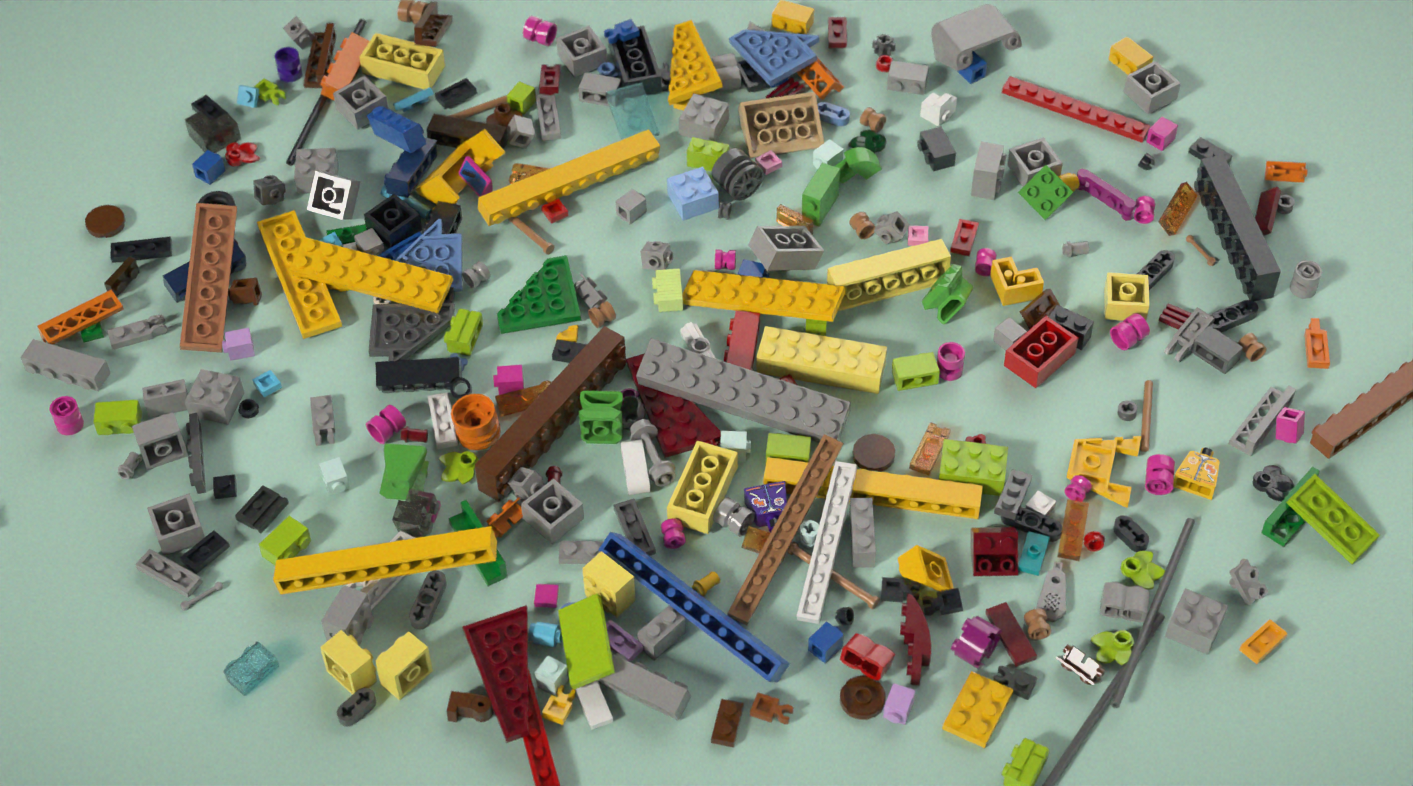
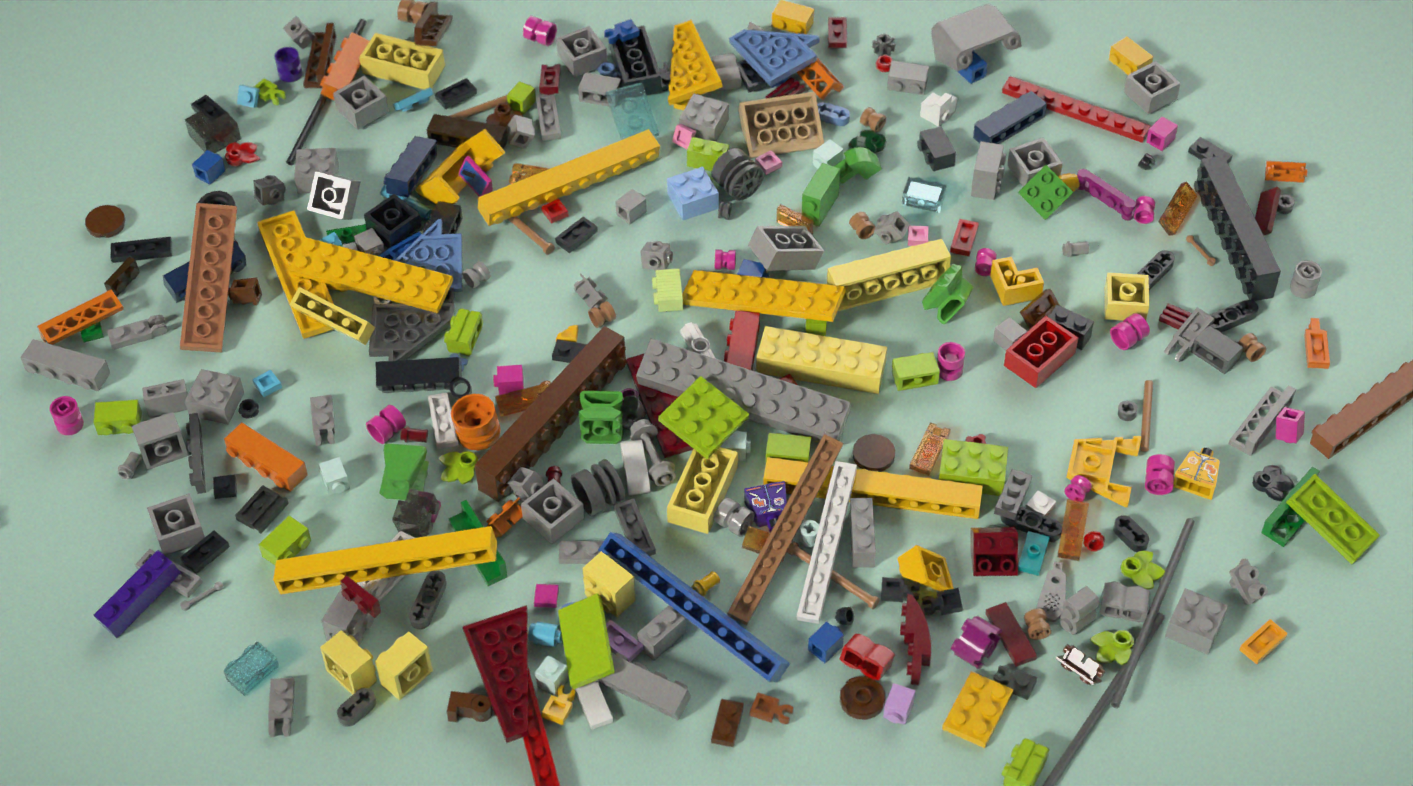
(137, 594): none -> dark purple brick
(238, 344): lavender brick -> none
(265, 457): none -> orange brick
(281, 705): none -> light grey hinge
(332, 316): none -> light yellow brick
(365, 601): none -> dark red plate
(396, 129): blue brick -> none
(544, 300): green plate -> none
(576, 234): none -> black plate
(598, 487): none -> dark grey wheel
(673, 533): dark pink wheel -> none
(683, 135): none -> bright pink plate
(703, 417): none -> lime plate
(924, 194): none -> clear light blue brick
(1010, 119): none -> brick
(1079, 610): none -> light grey brick

